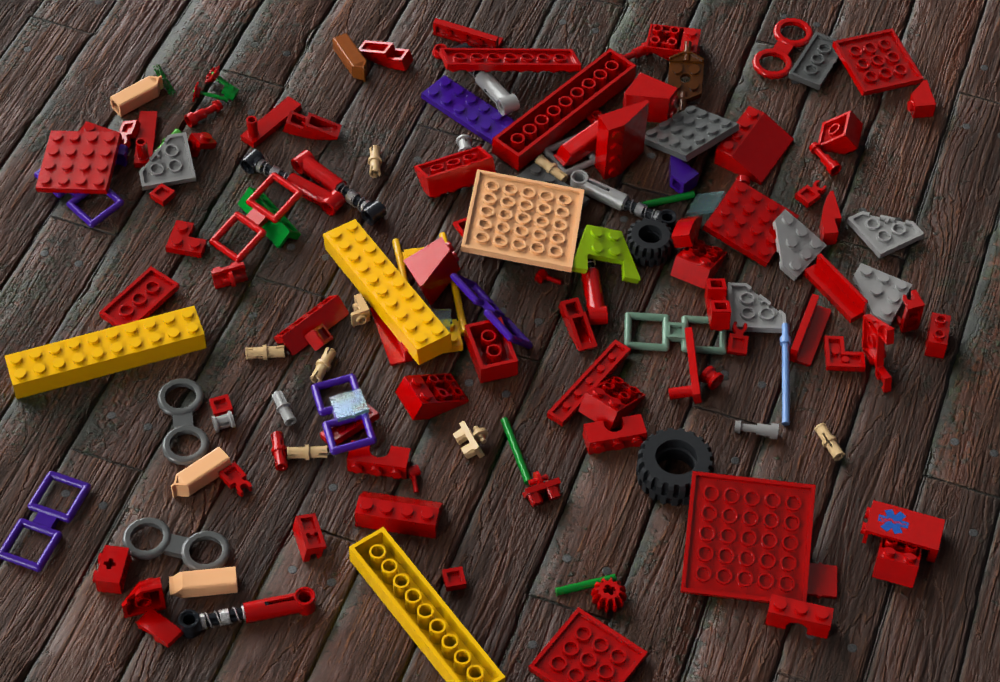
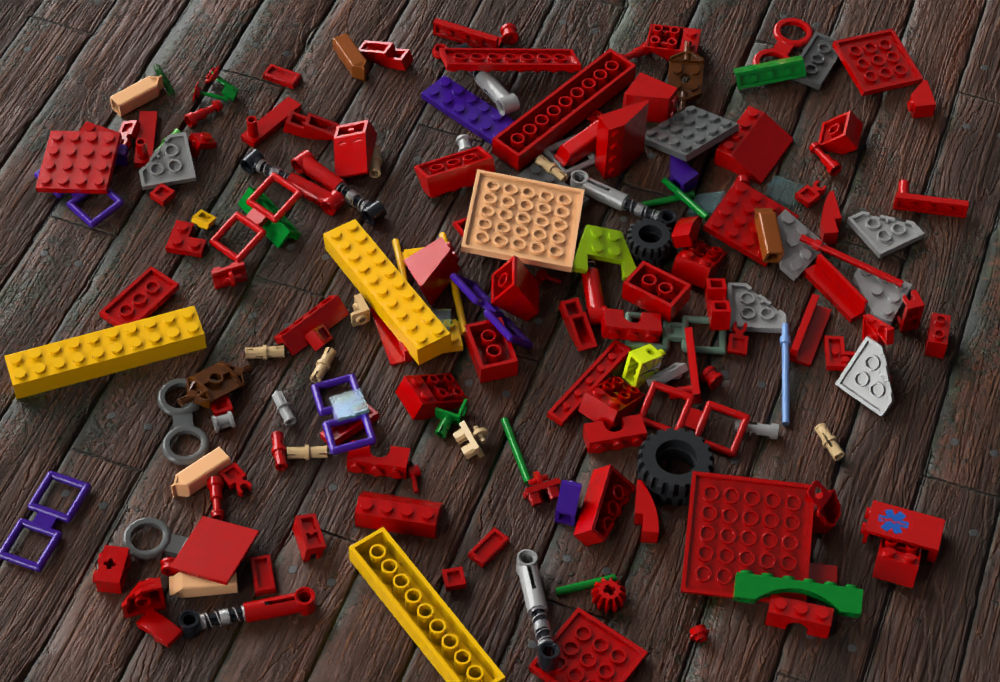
(165, 566): none -> red bush
(203, 219): none -> yellow plate
(203, 390): none -> reddish brown plate
(214, 550): none -> red piece
(215, 485): none -> red piece
(263, 575): none -> red tile
(282, 76): none -> red tile
(354, 148): none -> red slope
(448, 418): none -> green bracket
(488, 547): none -> red tile
(509, 34): none -> red wheel
(515, 289): none -> red slope
(537, 609): none -> piece
(568, 502): none -> dark purple slope
(602, 504): none -> red wedge
(617, 327): none -> red arch
(642, 364): none -> neon yellow torso
(646, 514): none -> red slope
(656, 291): none -> red brick
(672, 372): none -> light grey plate
(687, 200): none -> green bar
(695, 419): none -> red bar
(699, 633): none -> red plate
(753, 587): none -> green arch
(769, 235): none -> dark orange piece
(770, 72): none -> green panel
(782, 190): none -> clear light blue piece
(819, 246): none -> red bar
(826, 508): none -> red piece
(868, 377): none -> plate
(928, 204): none -> red piece

